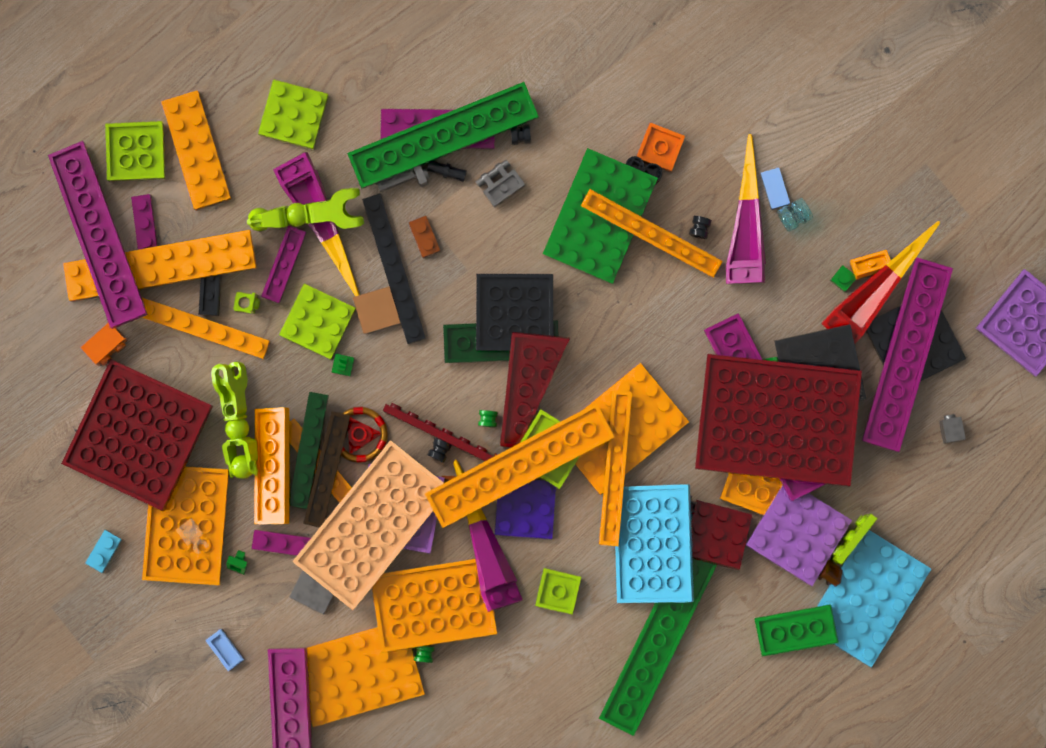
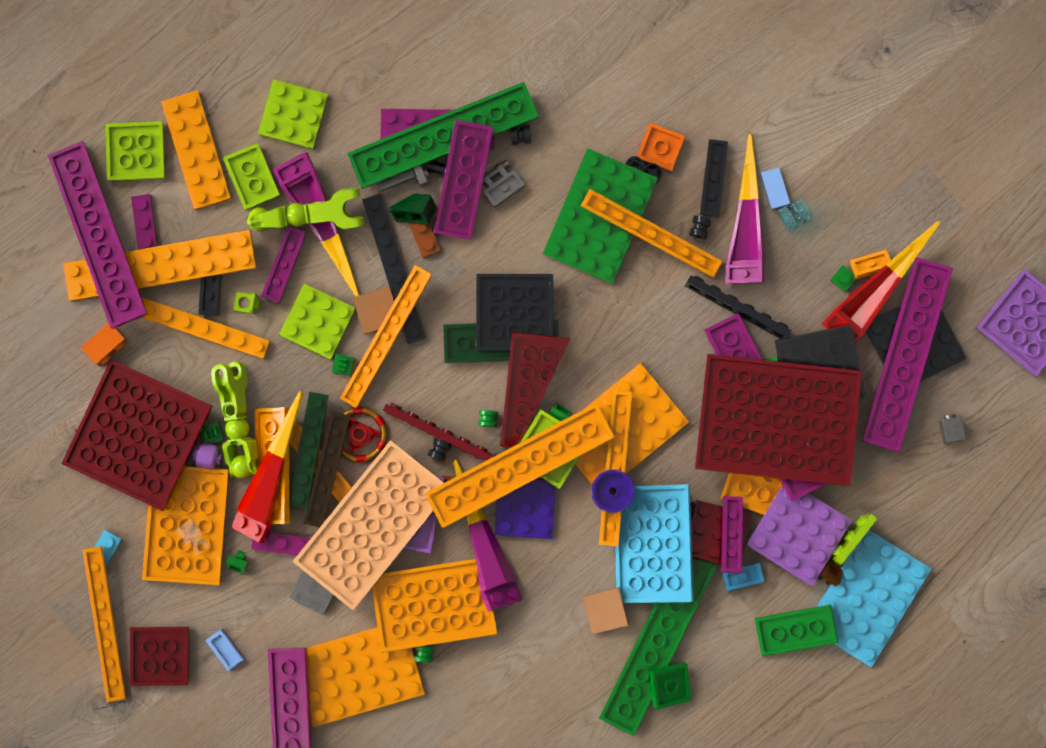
(104, 624): none -> light orange tile
(159, 656): none -> dark red plate
(207, 456): none -> medium lavender head
(212, 433): none -> green tile
(251, 176): none -> lime plate
(258, 502): none -> red plate
(386, 336): none -> light orange plate
(414, 209): none -> dark green slope
(463, 179): none -> magenta plate
(558, 591): lime plate -> none
(560, 412): none -> green plate
(602, 497): none -> dark purple wheel
(606, 610): none -> medium nougat tile
(670, 685): none -> green plate
(713, 178): none -> black plate
(732, 304): none -> black plate
(732, 535): none -> magenta plate
(750, 575): none -> dark azure plate

